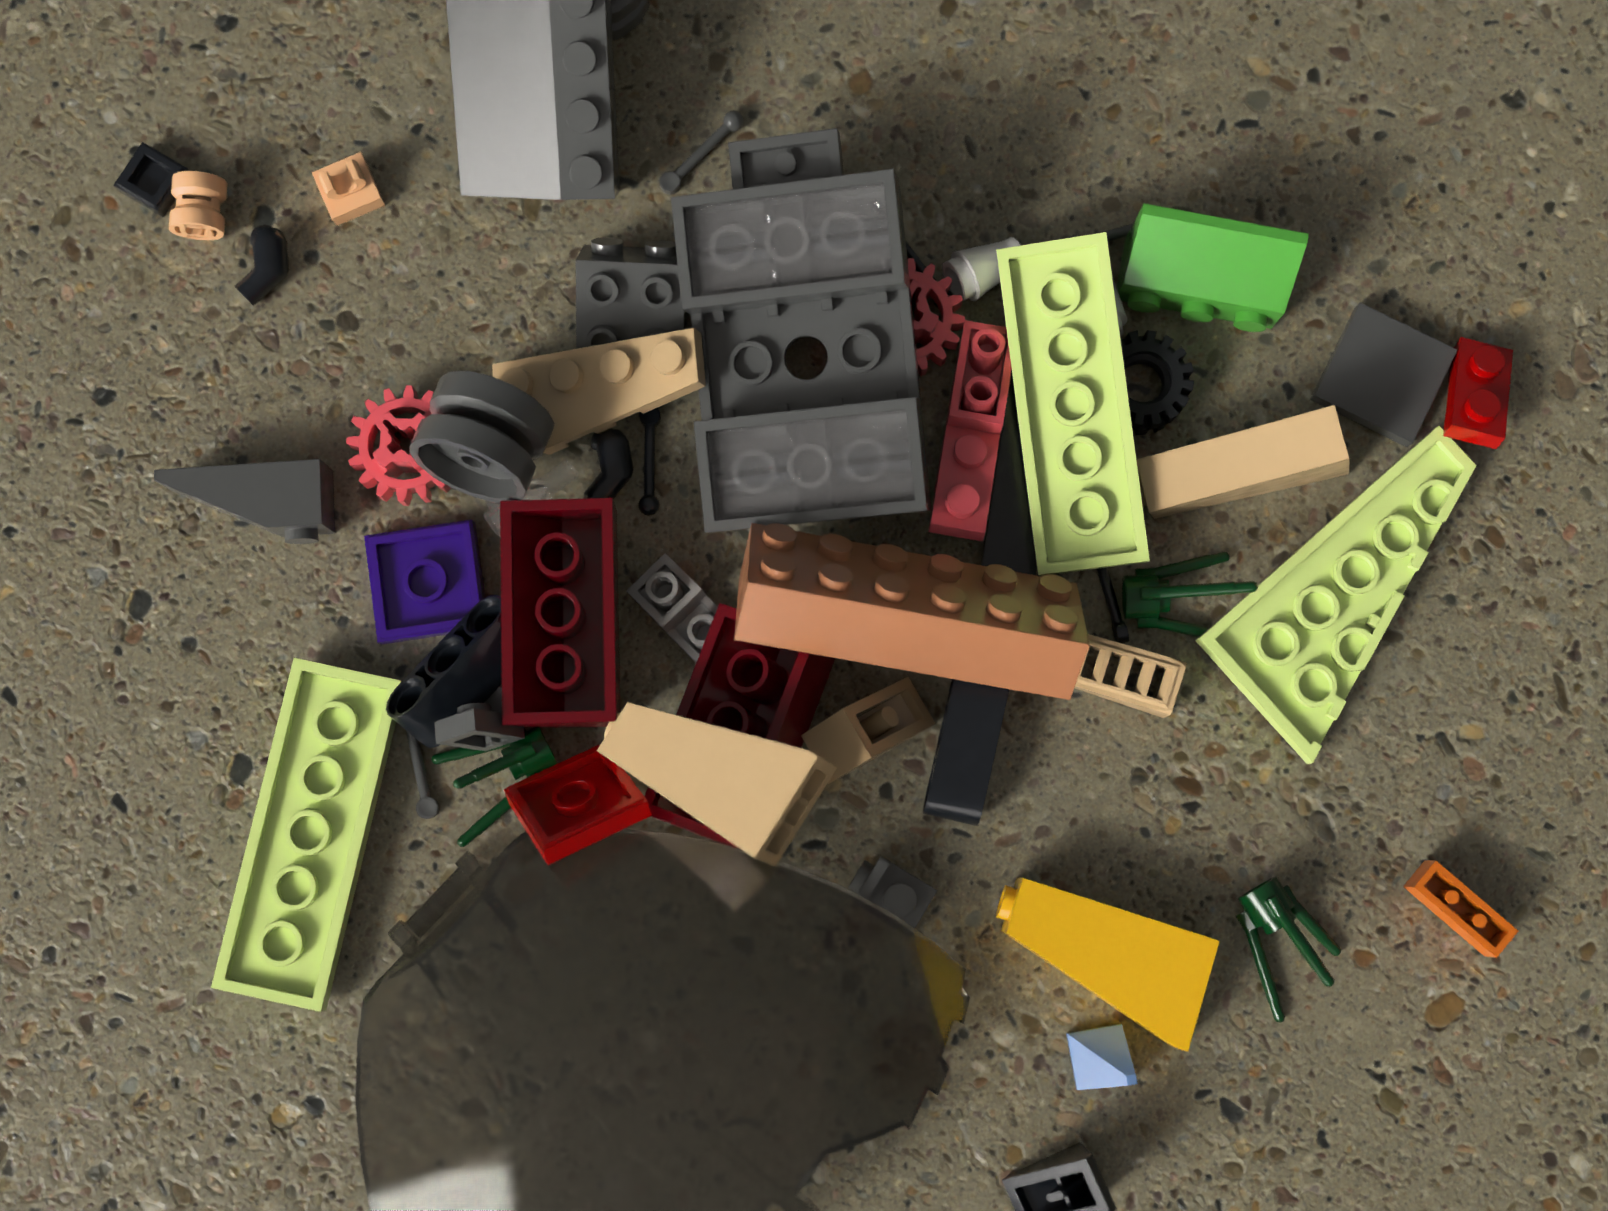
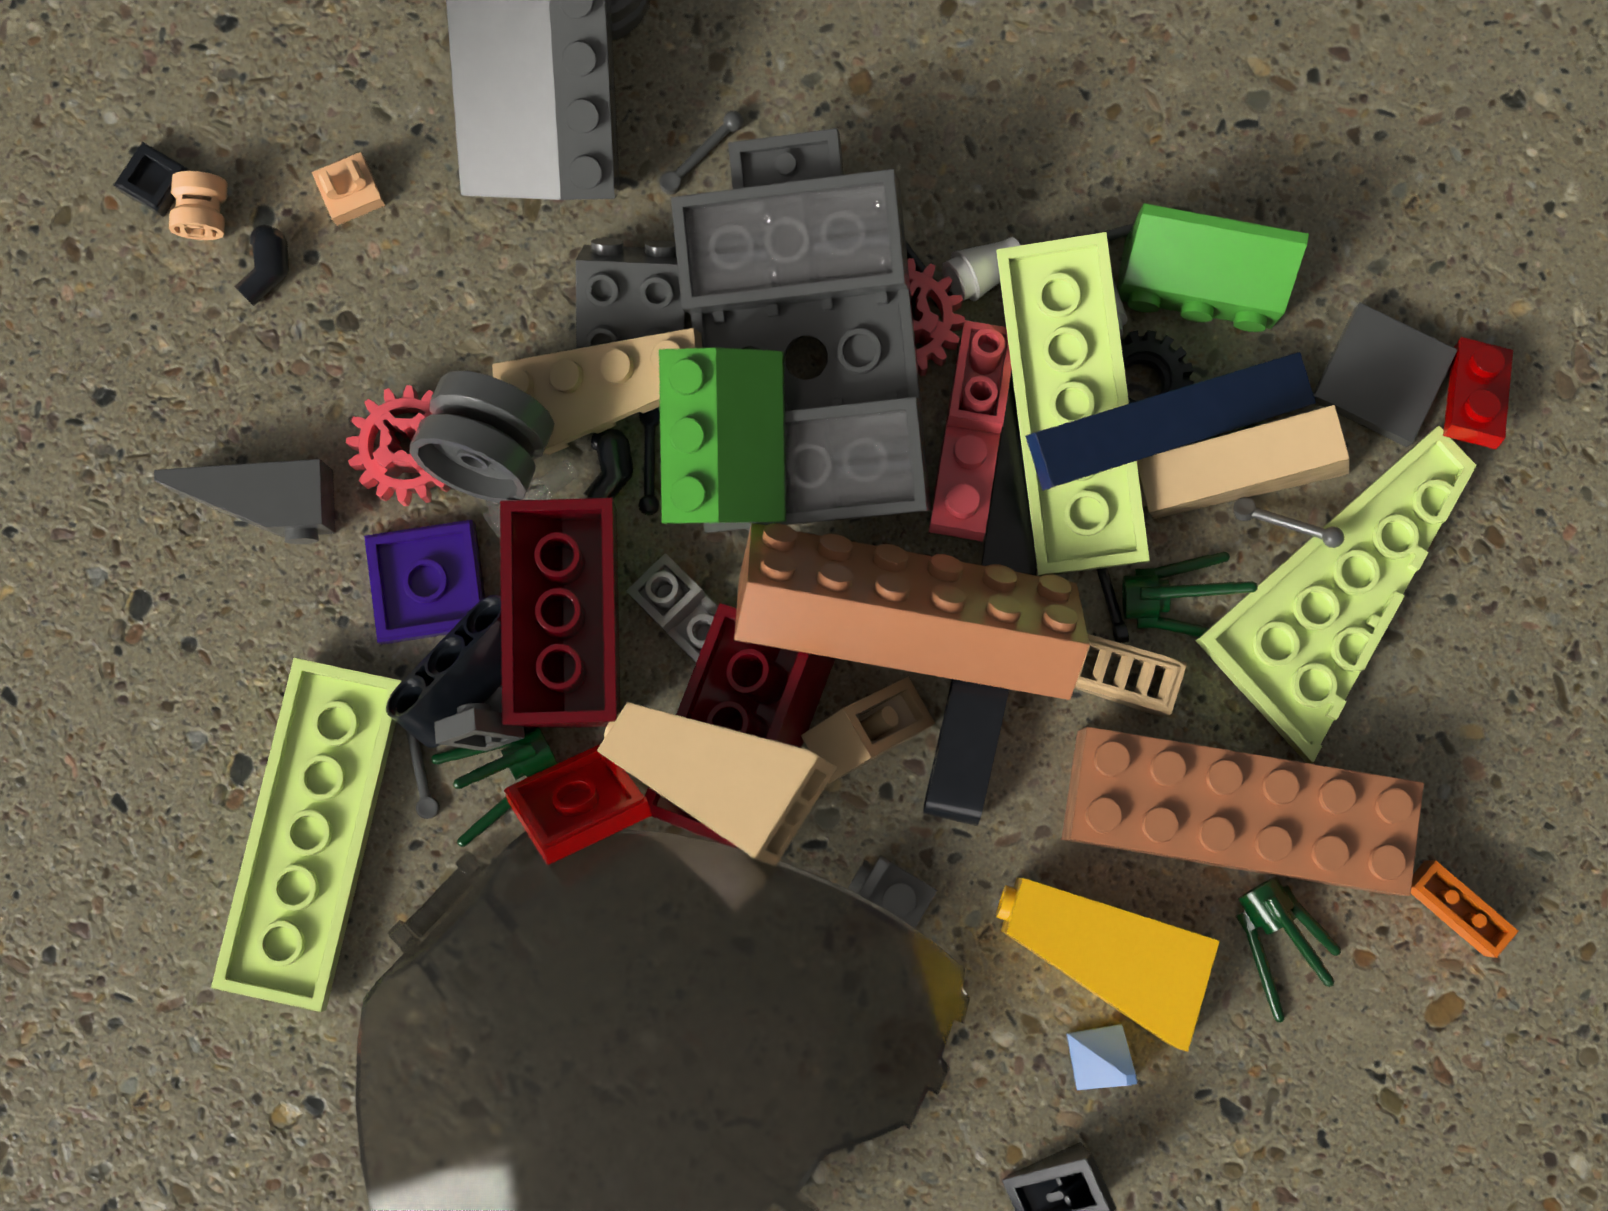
(722, 435): none -> bright green slope
(1169, 420): none -> dark blue tile
(1243, 811): none -> nougat brick
(1246, 510): none -> dark grey hinge

